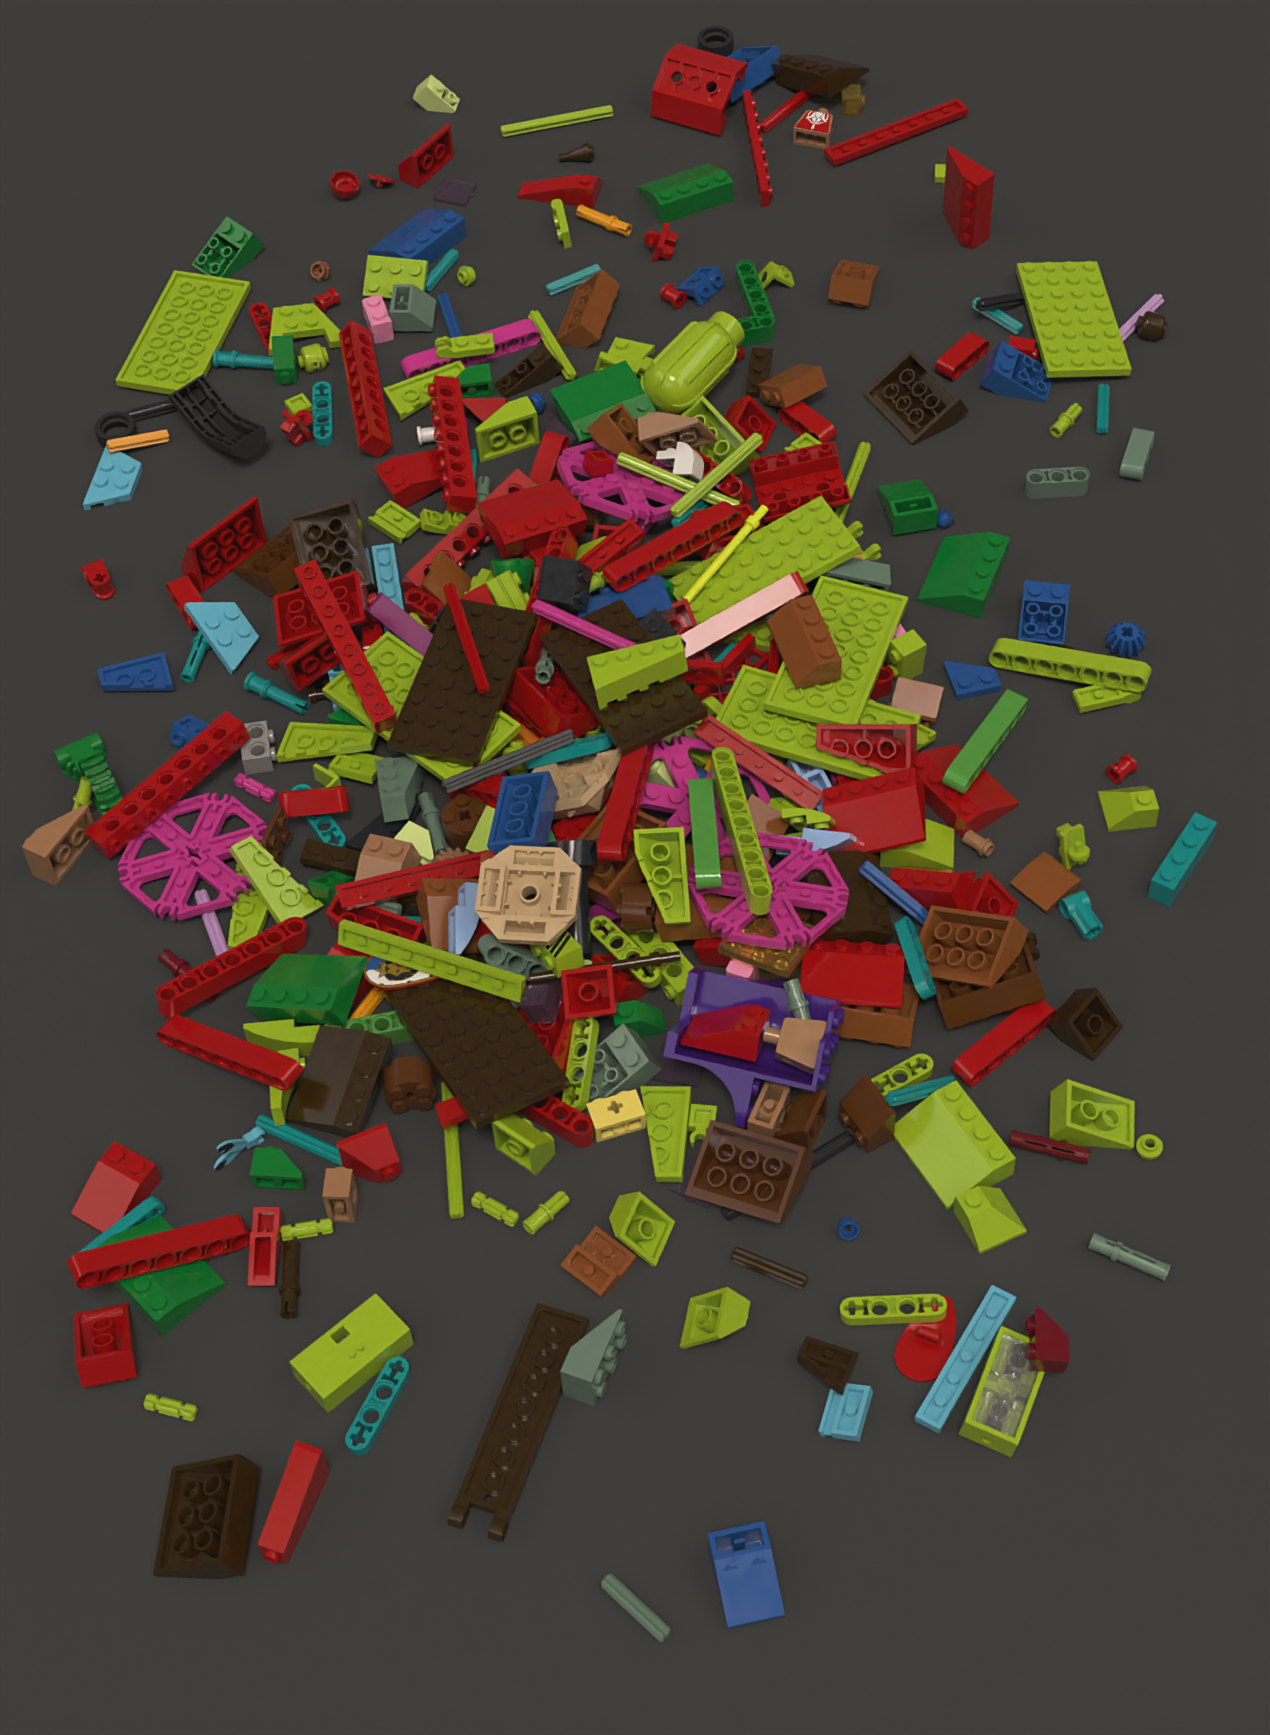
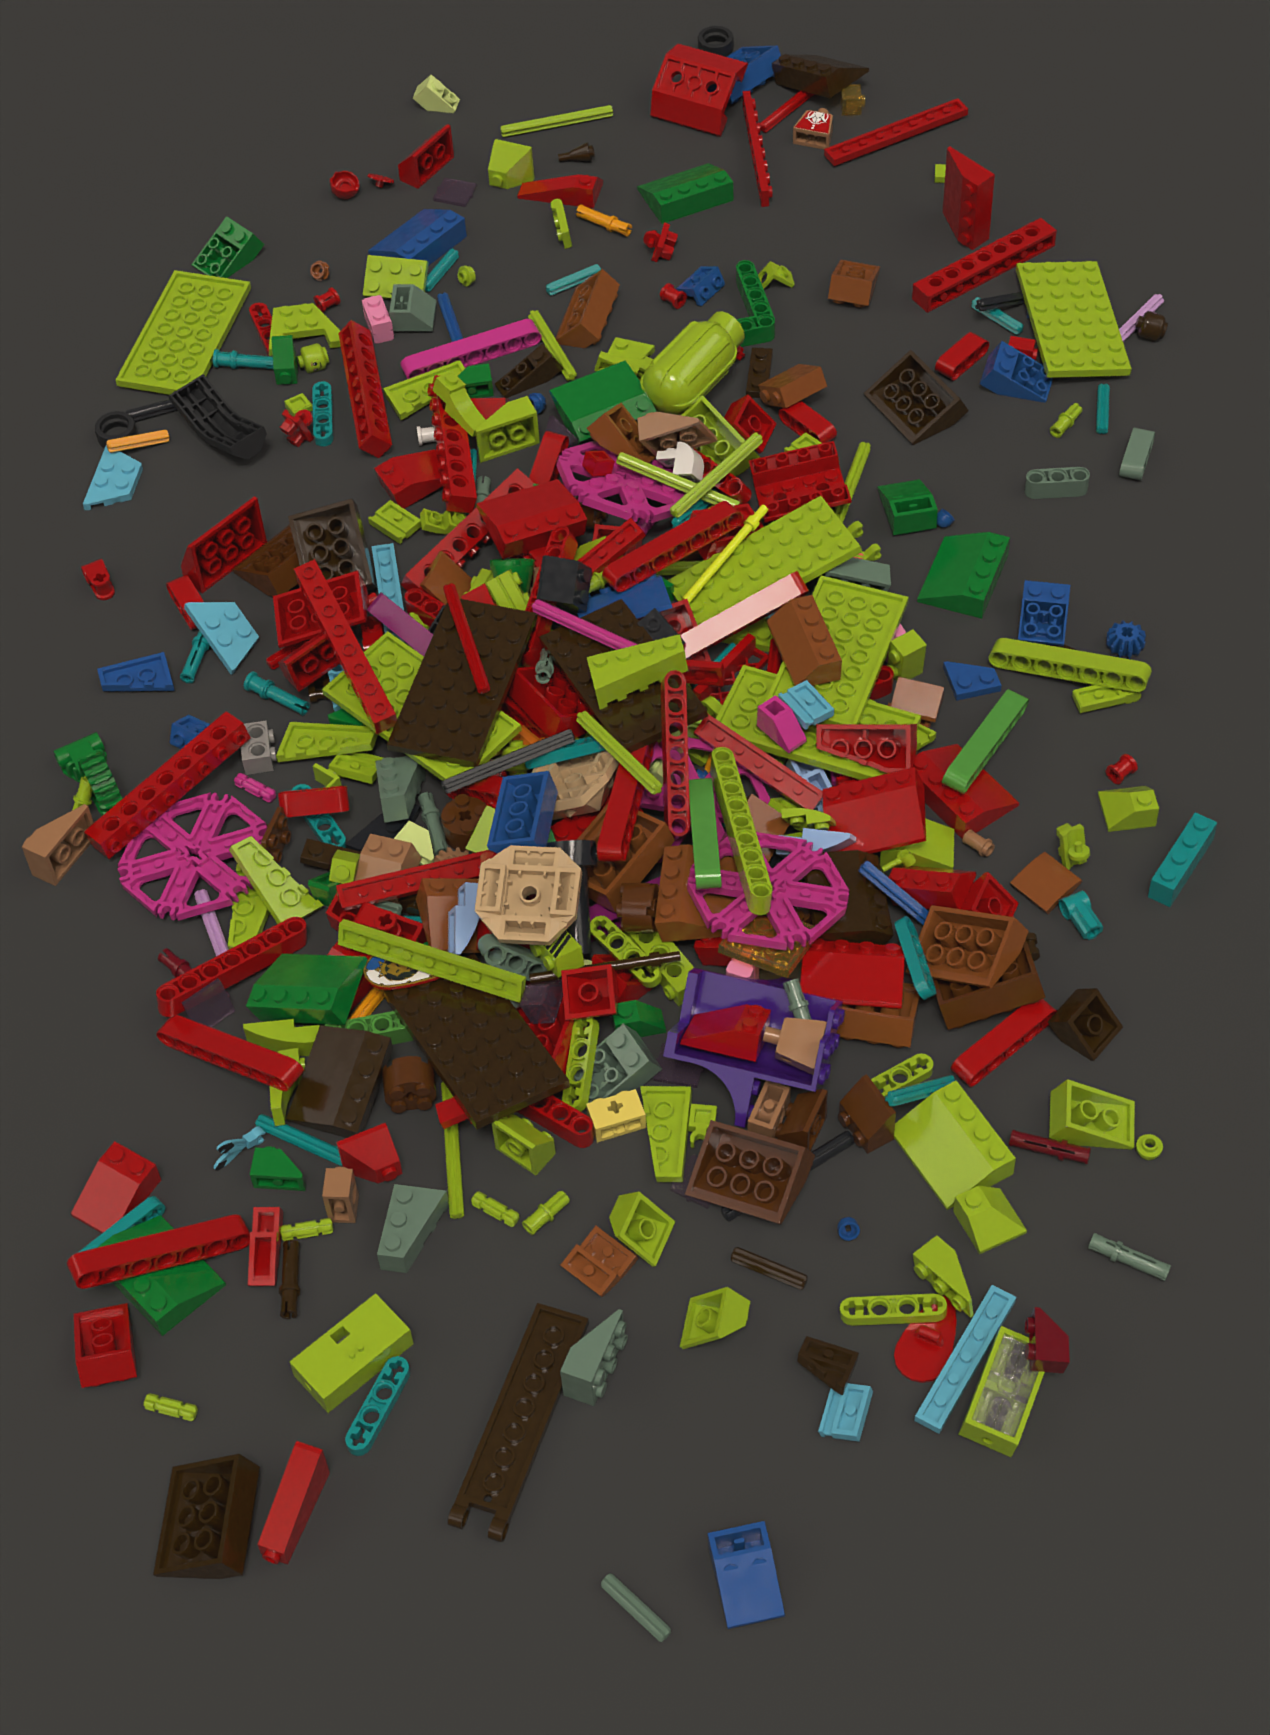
(209, 1004): none -> piece
(344, 867): none -> lime brick
(378, 918): none -> red piece
(408, 1224): none -> sand green wedge
(458, 403): none -> lime slope
(465, 346): lime hinge -> none
(510, 164): none -> lime slope
(622, 755): none -> lime axle
(665, 869): lime wedge -> none
(677, 743): none -> red beam
(780, 724): none -> dark pink slope
(807, 704): none -> medium azure plate
(903, 857): none -> lime hand
(941, 1267): none -> lime slope
(983, 265): none -> red brick

